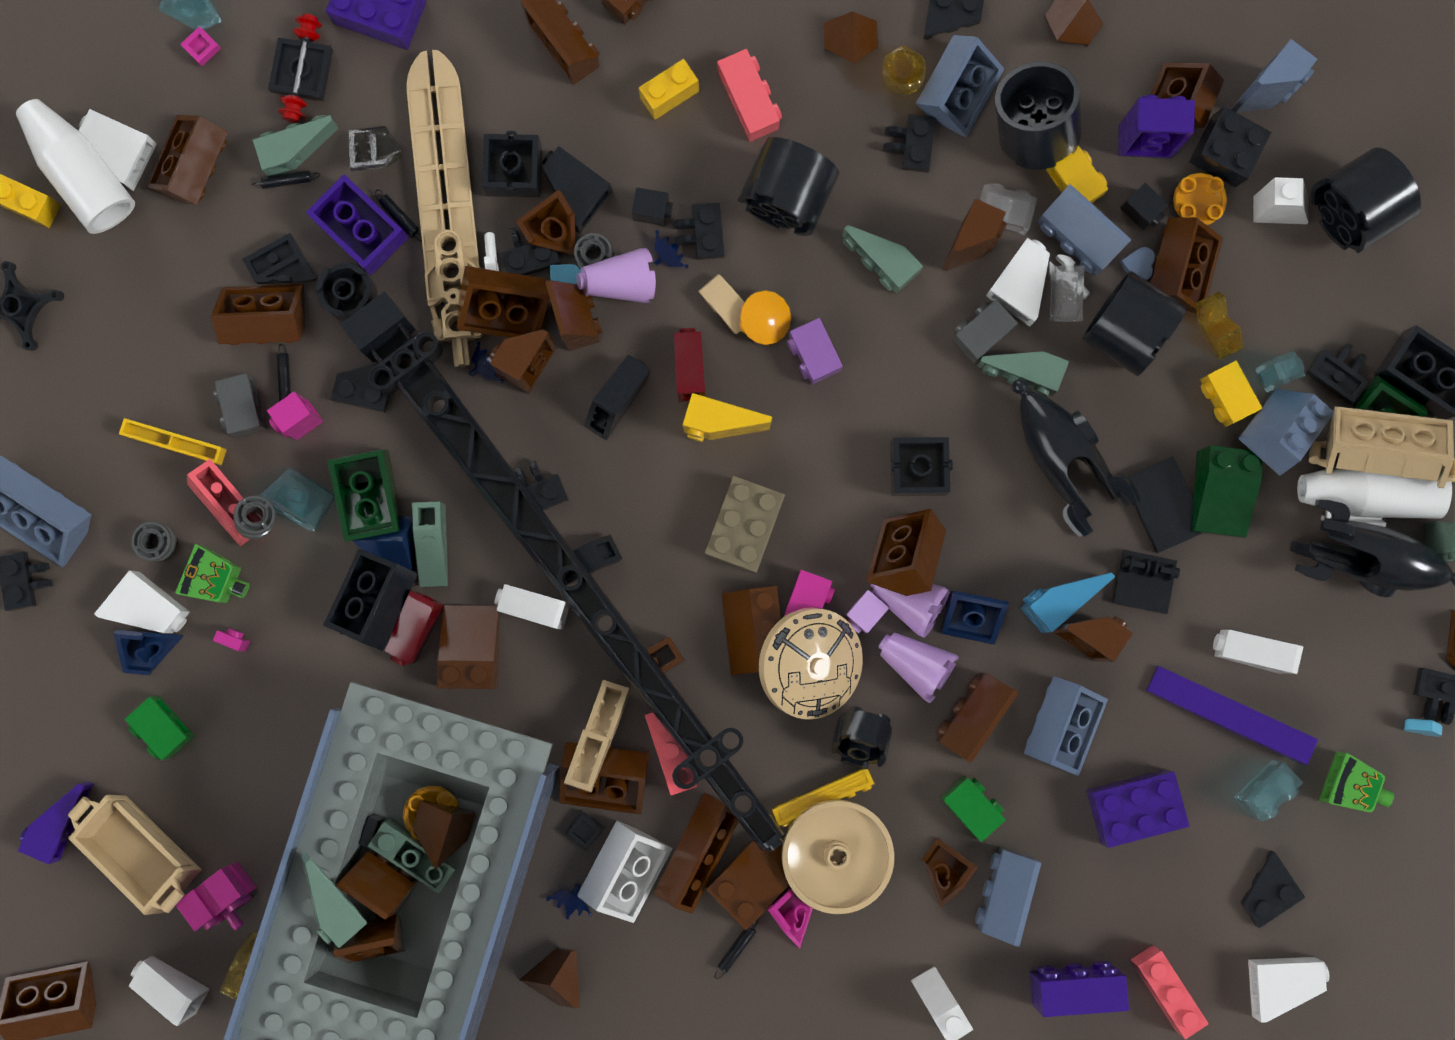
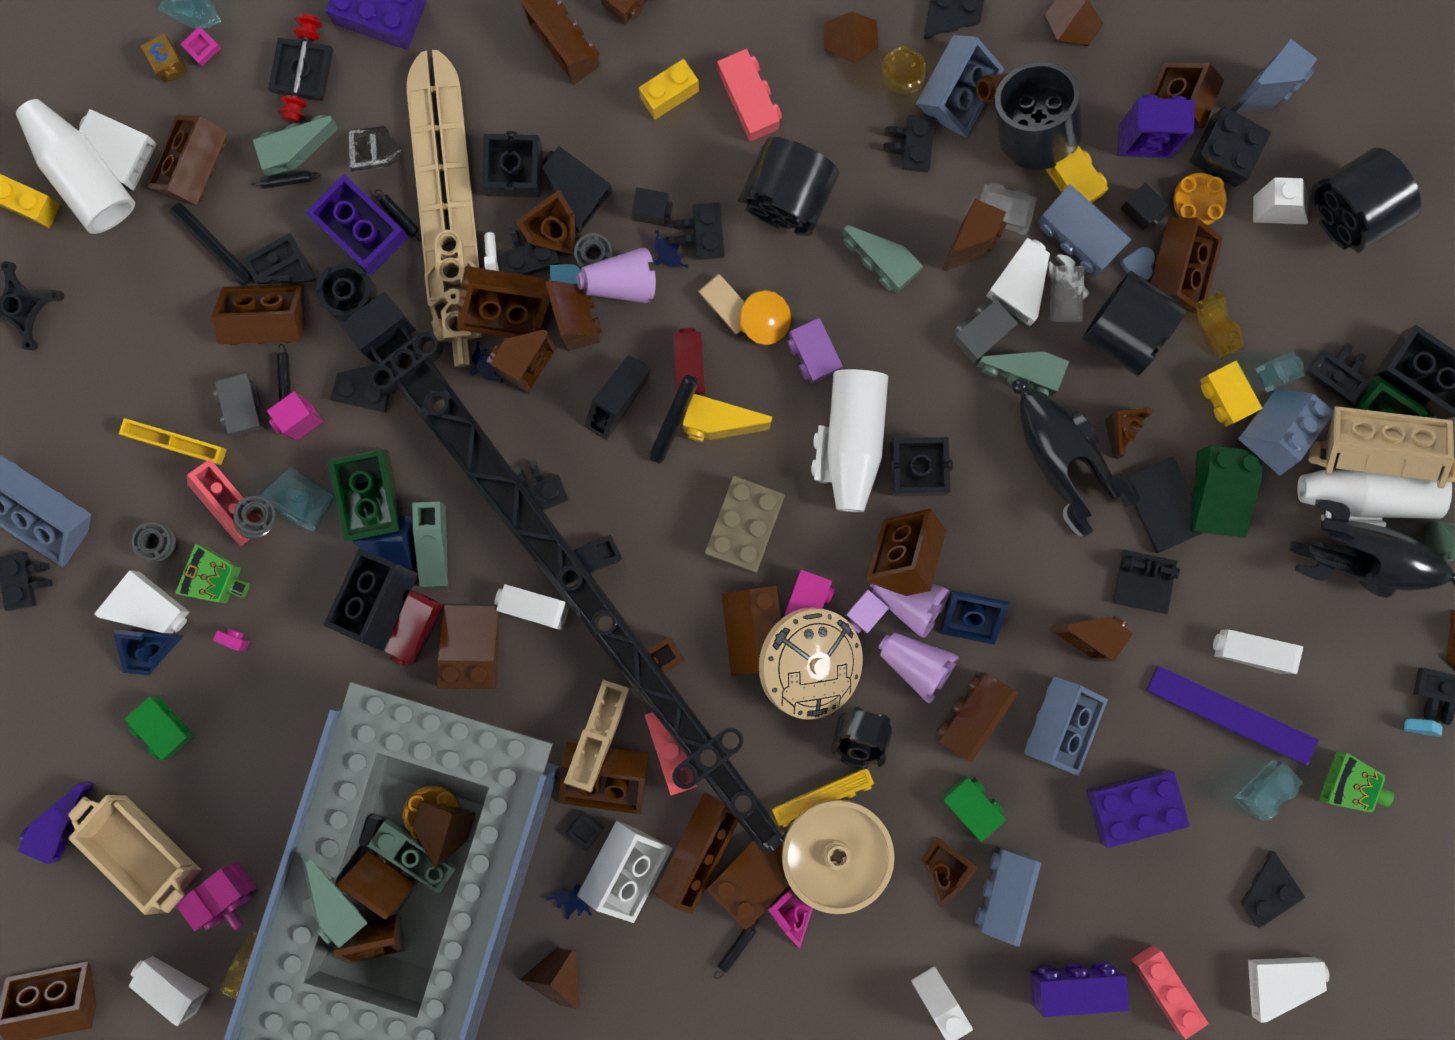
(164, 58): none -> pearl gold brick
(211, 244): none -> black axle
(674, 418): none -> black axle
(853, 442): none -> white piece
(987, 87): none -> reddish brown brick
(1054, 605): dark azure slope -> none
(1124, 427): none -> reddish brown slope

